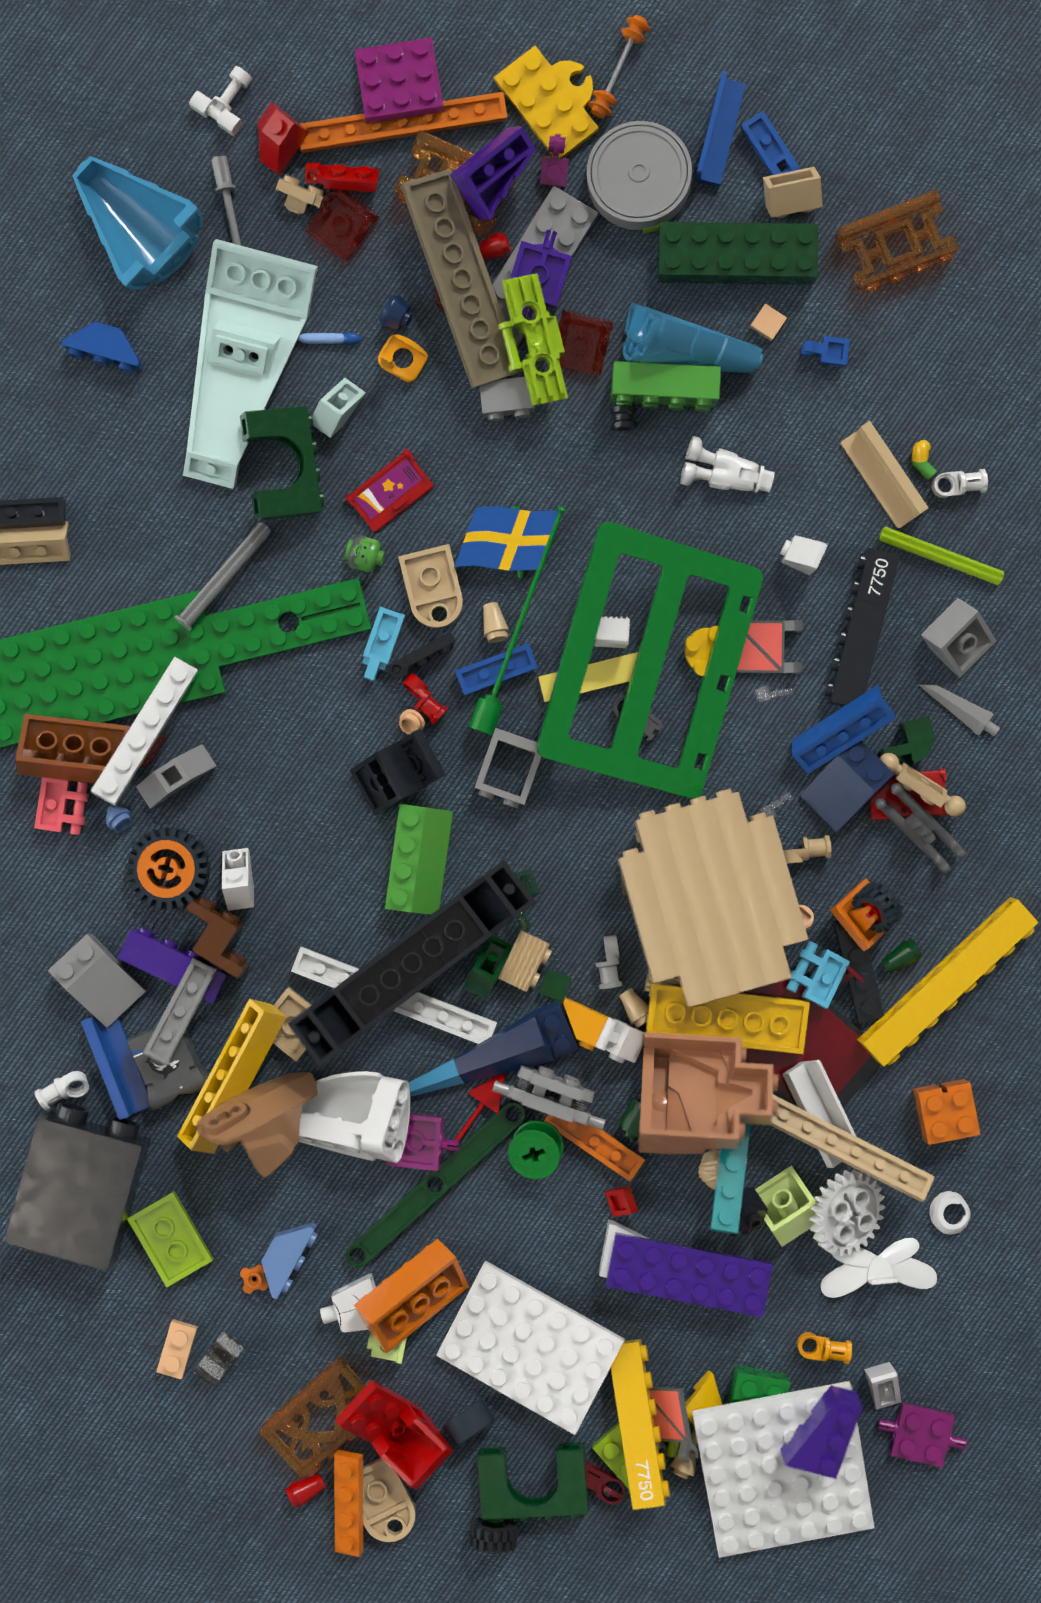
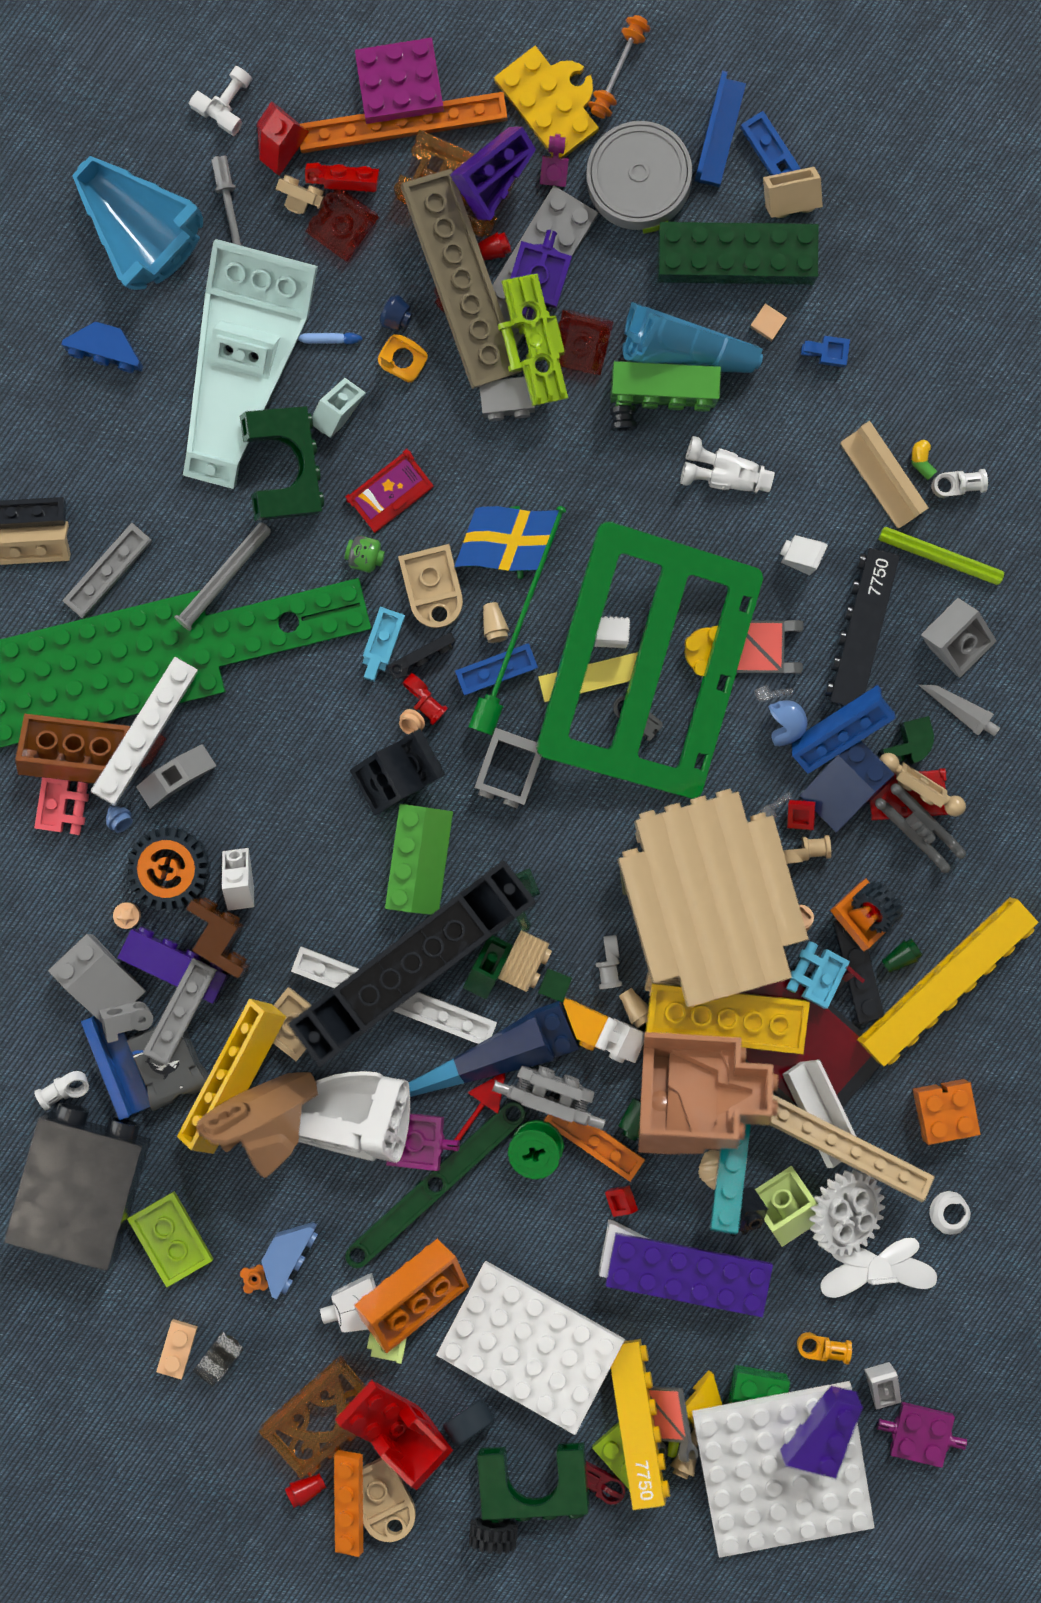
(107, 570): none -> light grey tile
(124, 1019): none -> light grey leg
(127, 915): none -> light nougat tile
(792, 719): none -> medium blue helmet
(801, 814): none -> red plate
(889, 222): clear orange fence -> none

